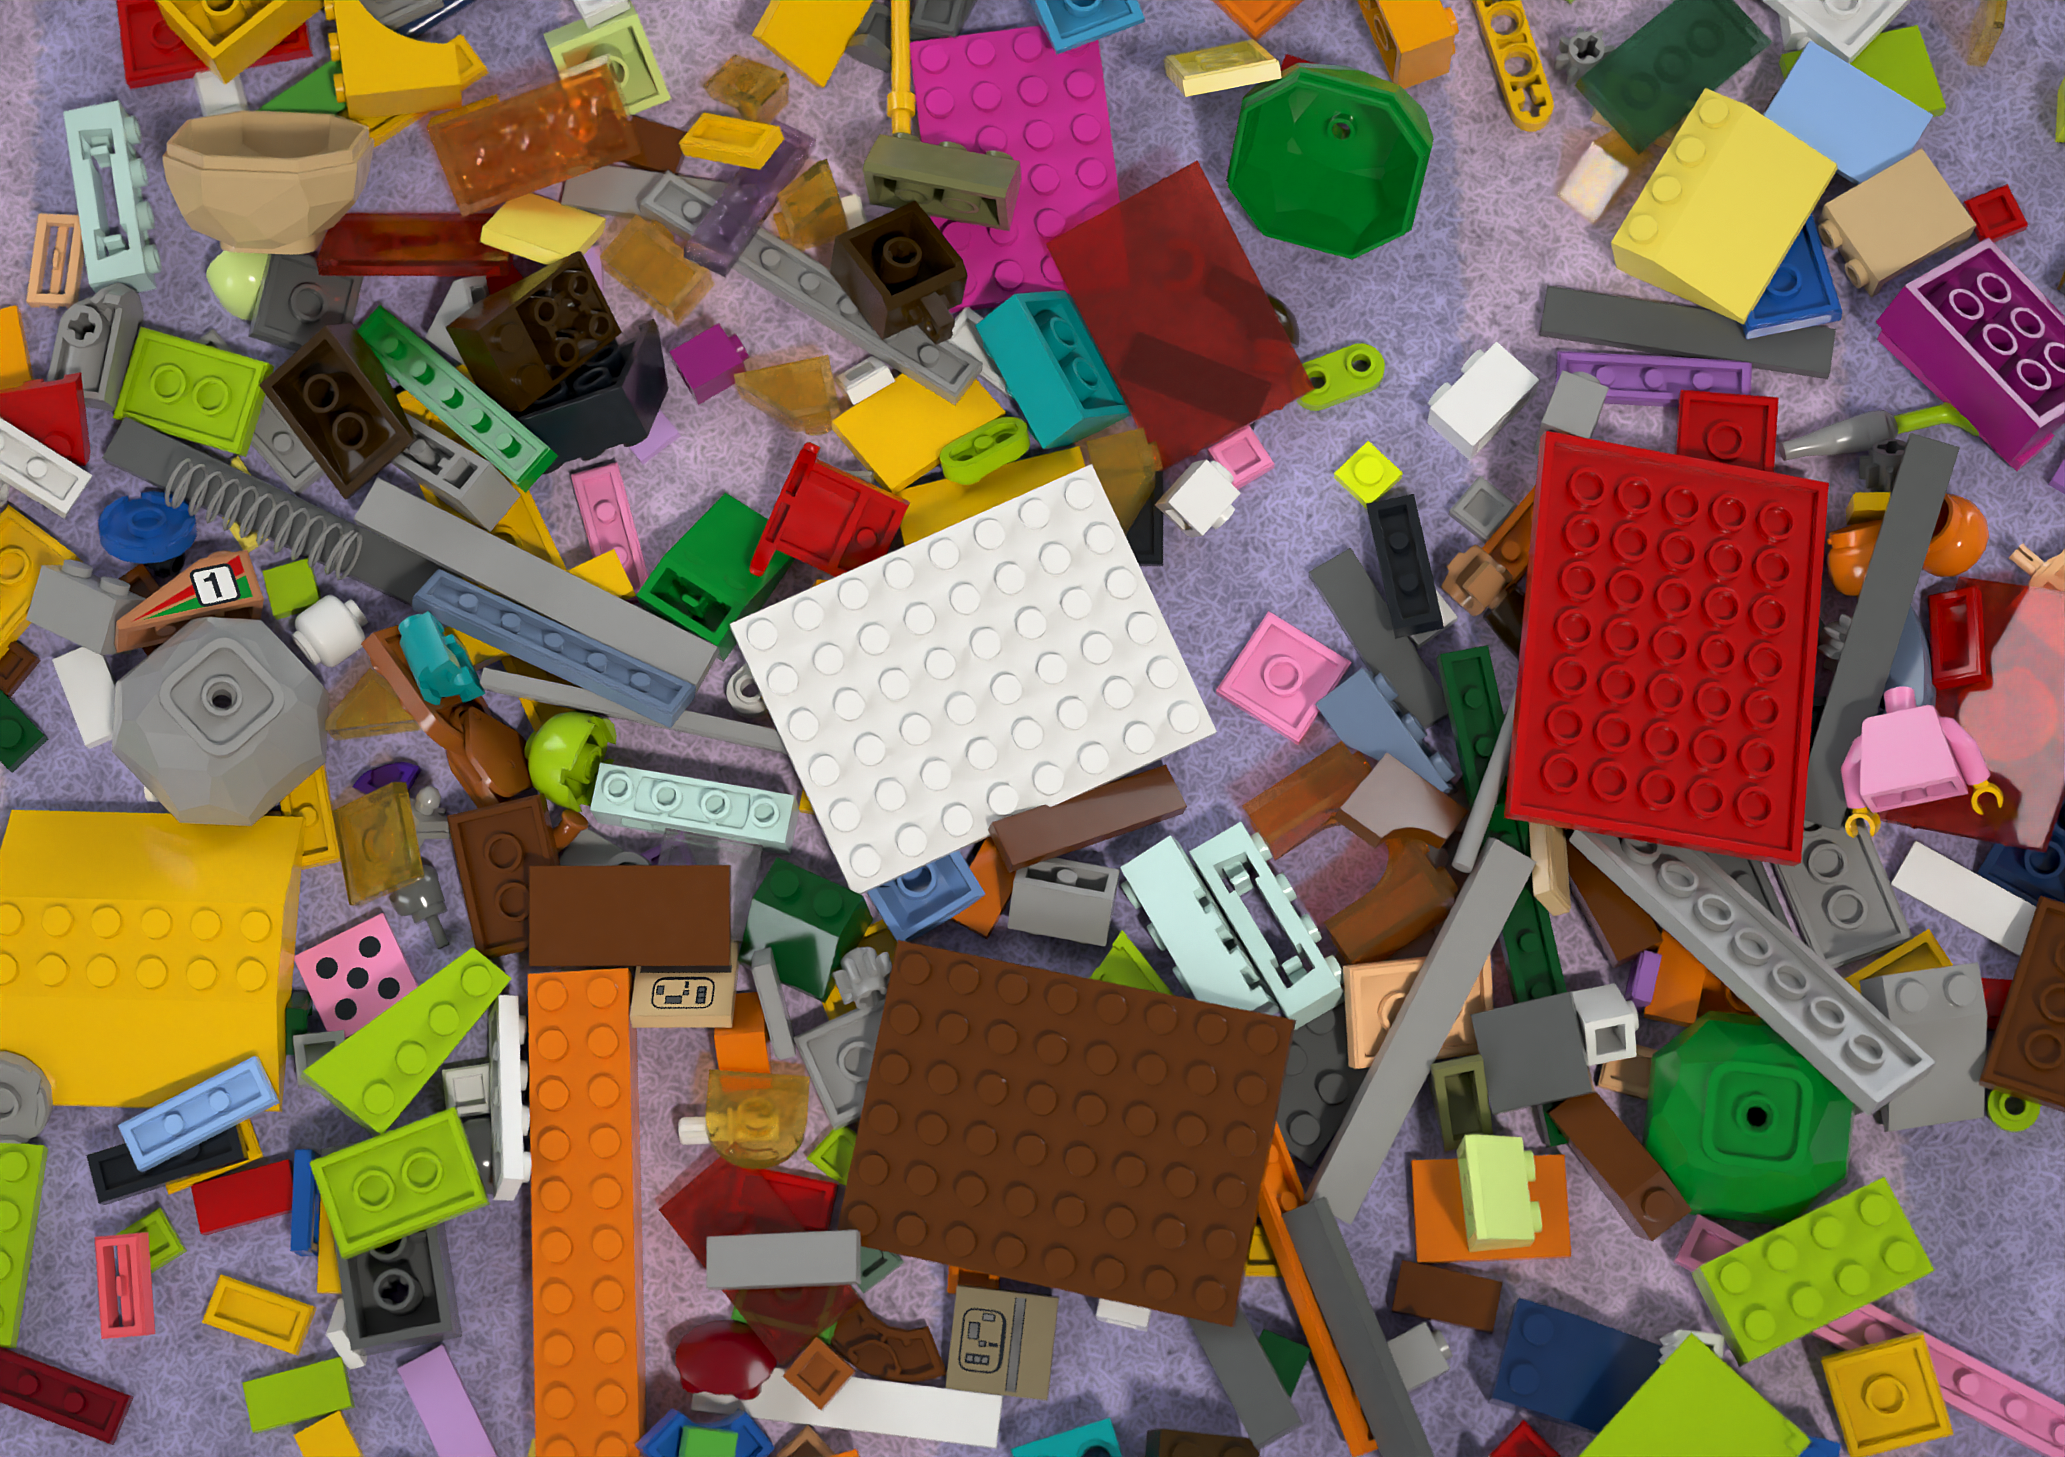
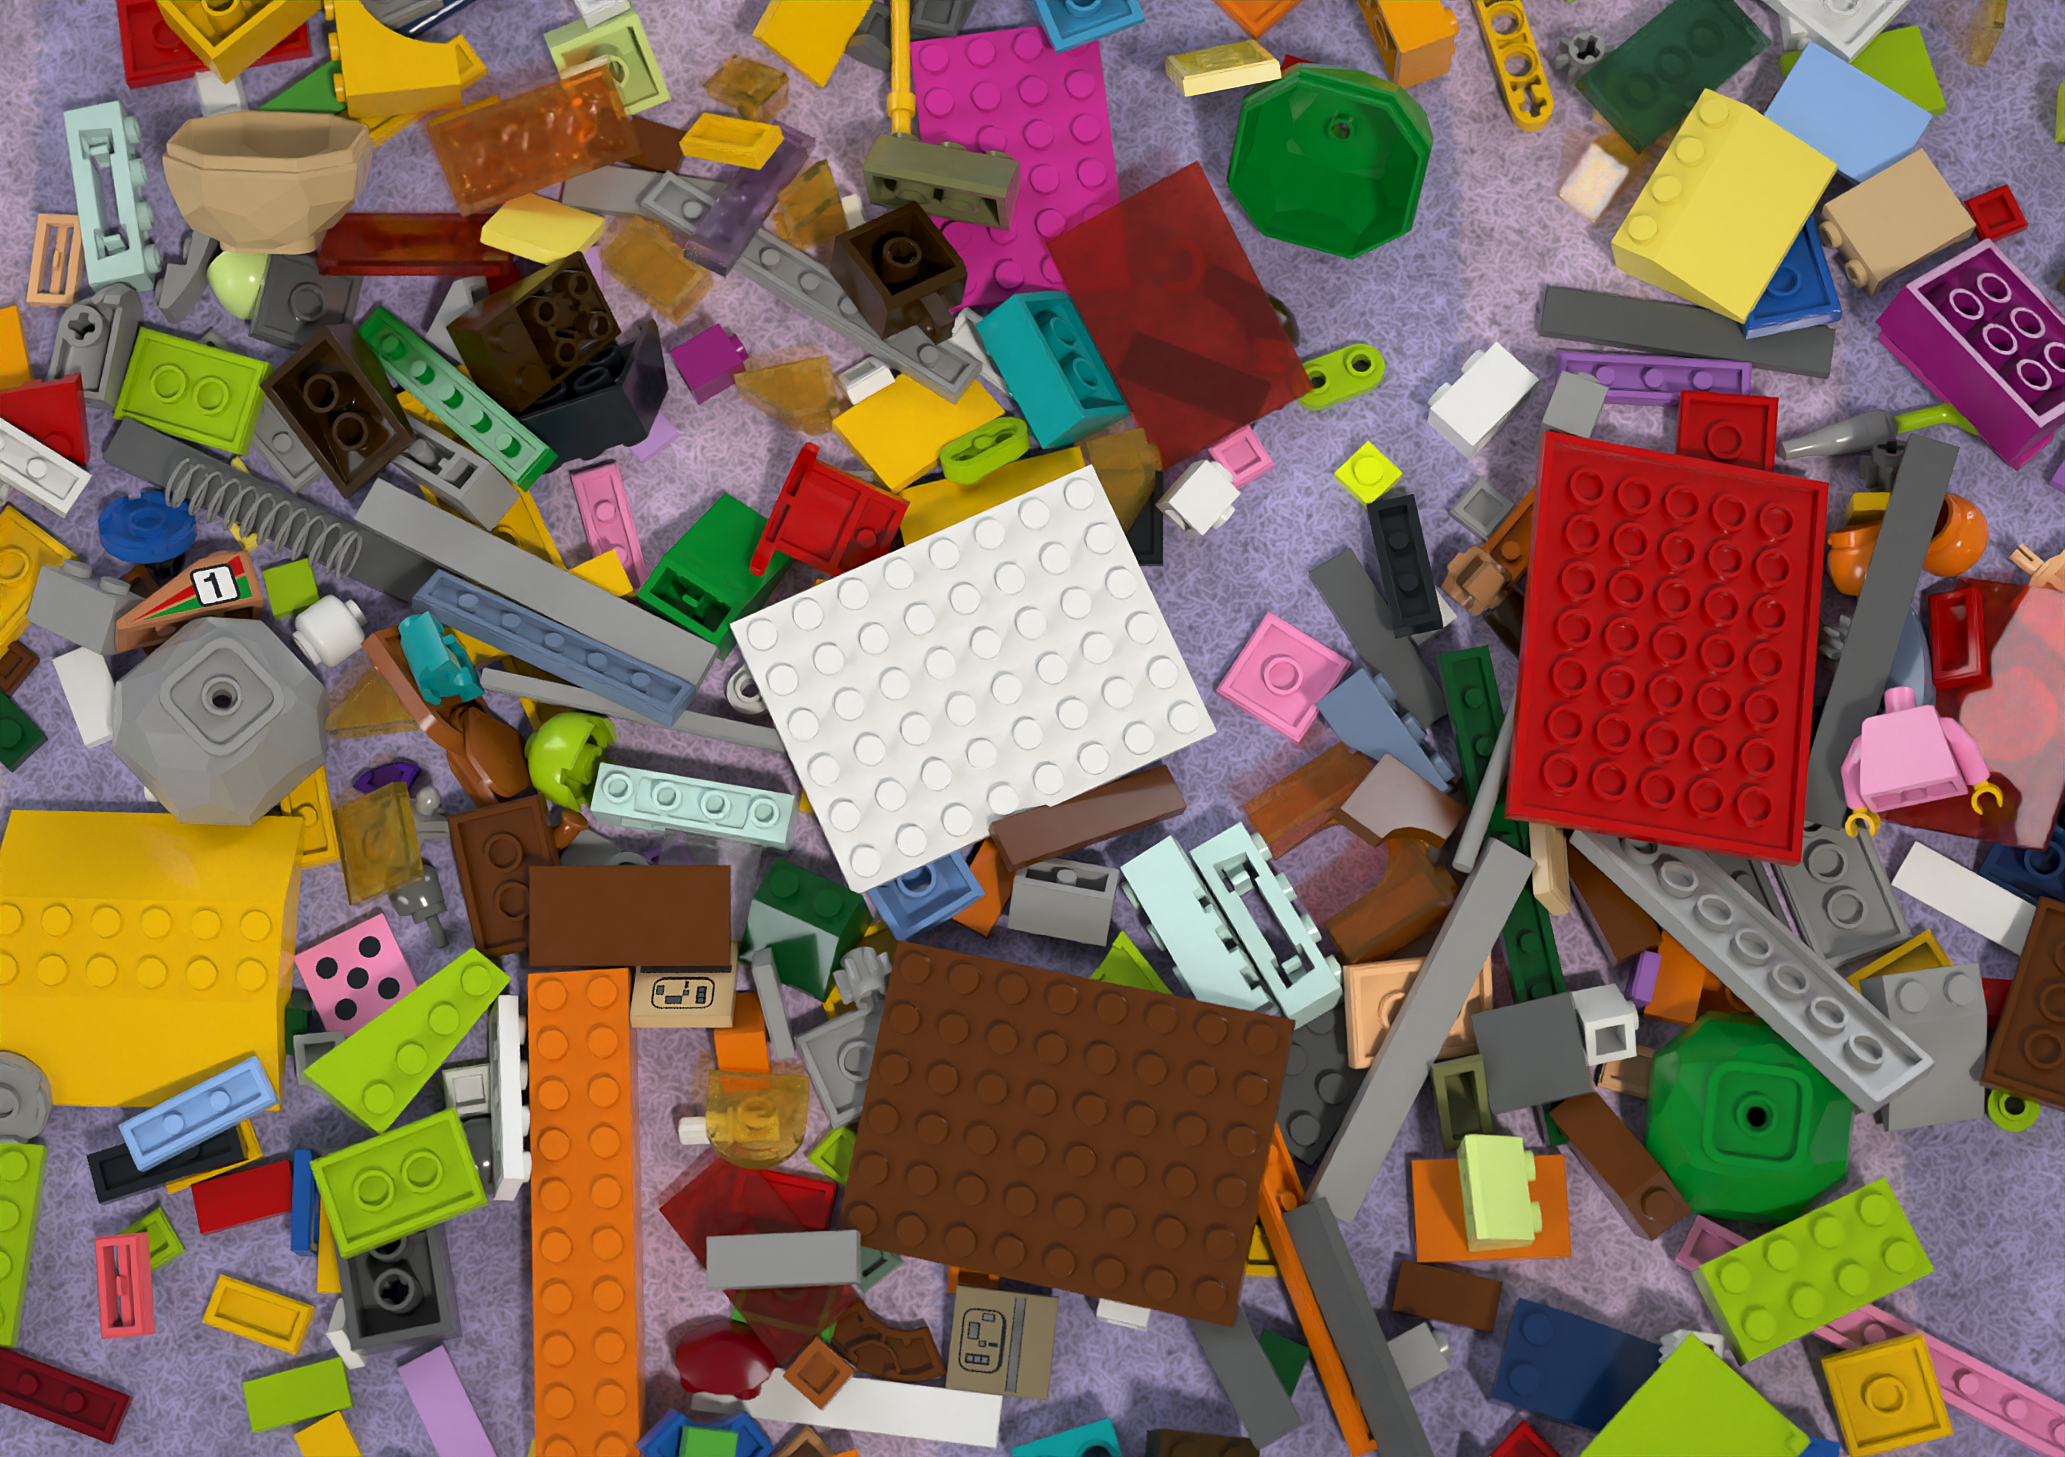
(186, 283): none -> light grey slope

